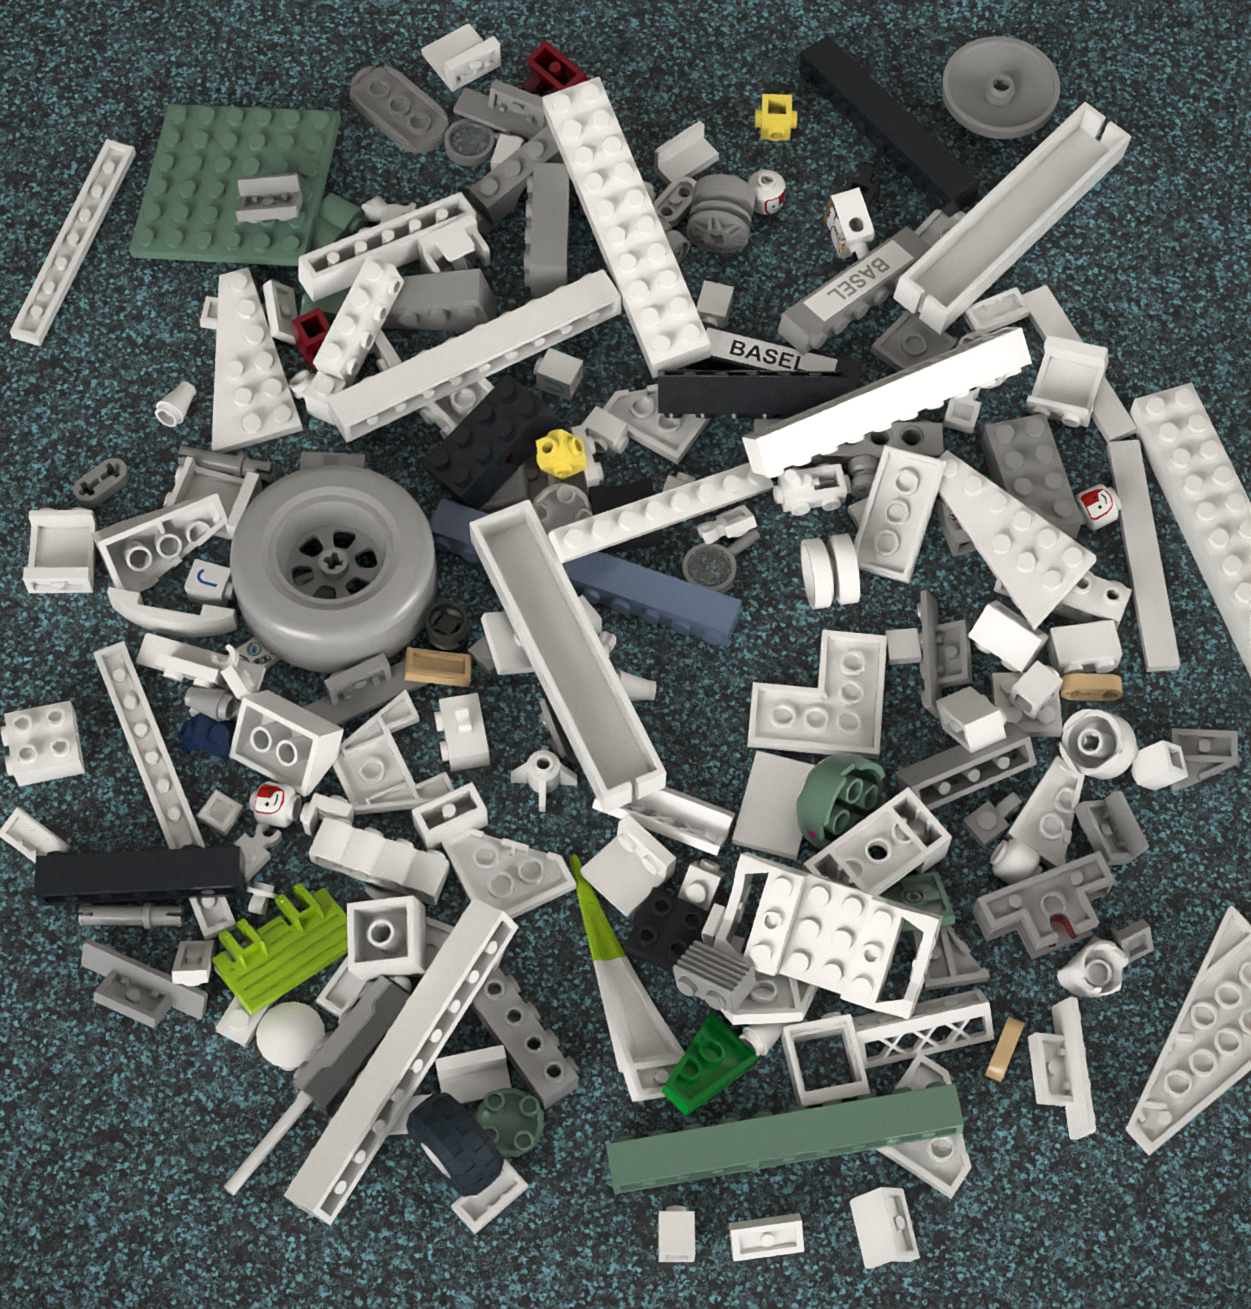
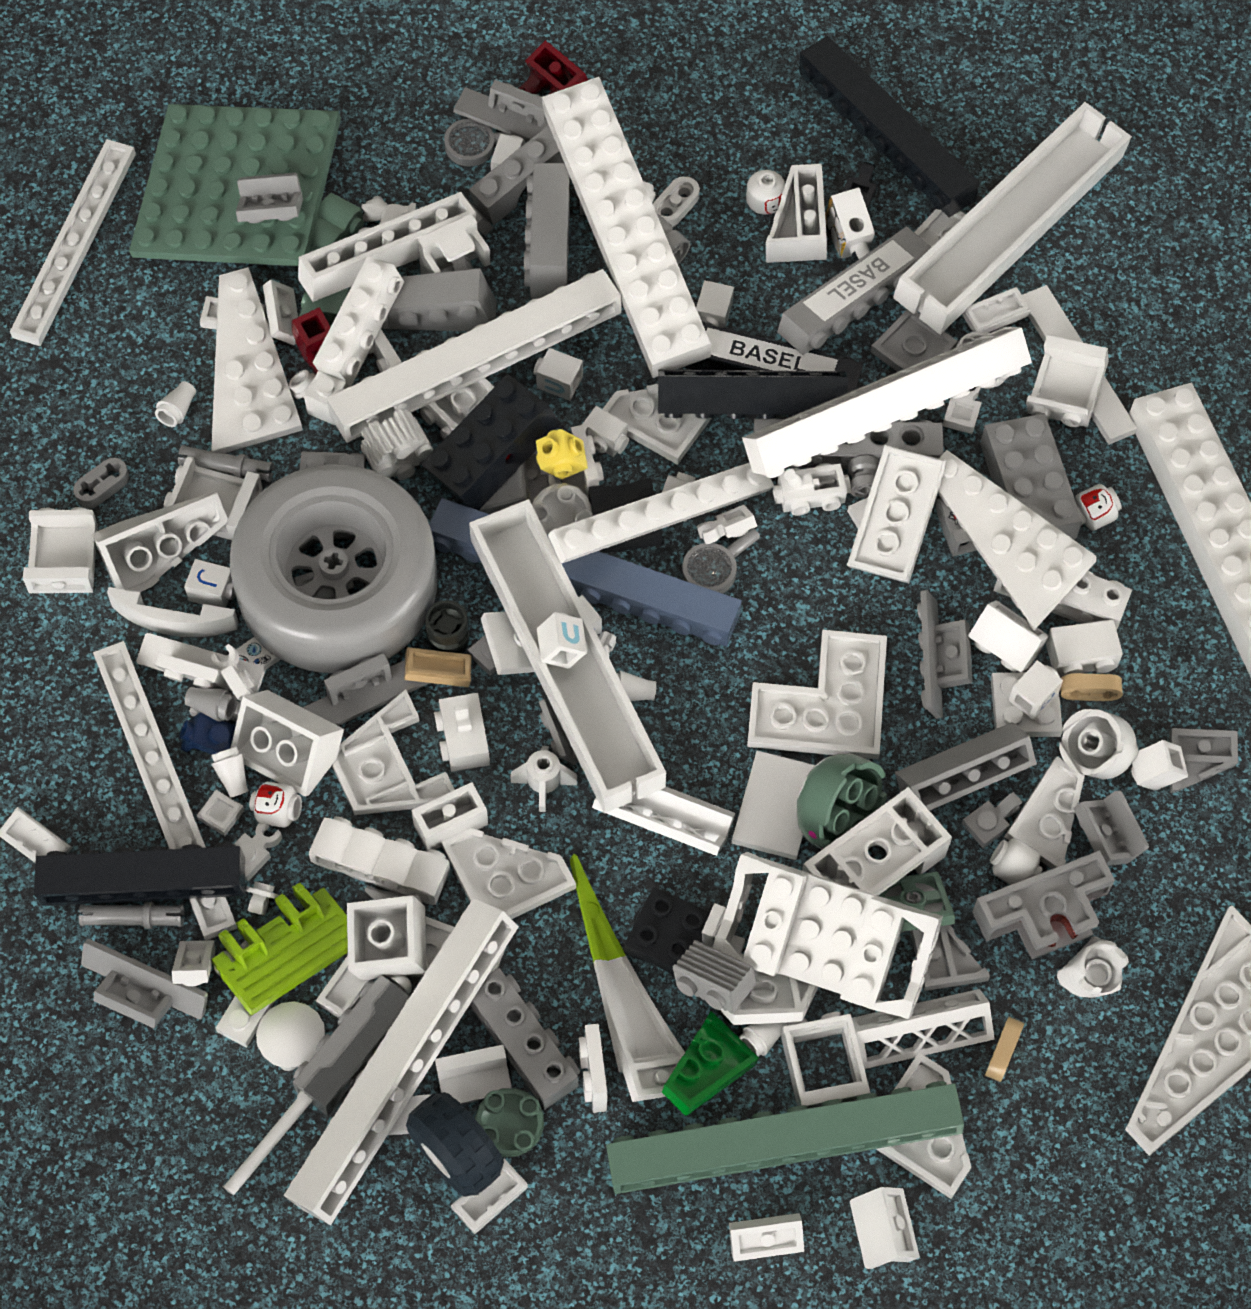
(42, 743): white brick -> none
(231, 771): none -> white cone
(326, 807): white bracket -> none
(395, 445): none -> white brick
(399, 108): light grey tile -> none
(462, 56): white bracket -> none
(561, 640): none -> white brick
(592, 1058): none -> white plate
(629, 866): white bracket -> none
(676, 1235): white brick -> none
(684, 155): white panel -> none
(701, 883): white bracket -> none
(721, 213): light grey wheel -> none
(775, 117): light yellow brick -> none
(800, 219): none -> white wedge
(830, 571): white wheel -> none
(903, 646): white tile -> none
(971, 719): white brick -> none
(1000, 87): light grey dish -> none
(1061, 1069): white bracket -> none
(1134, 939): light grey tile -> none
(1143, 556): white tile -> none

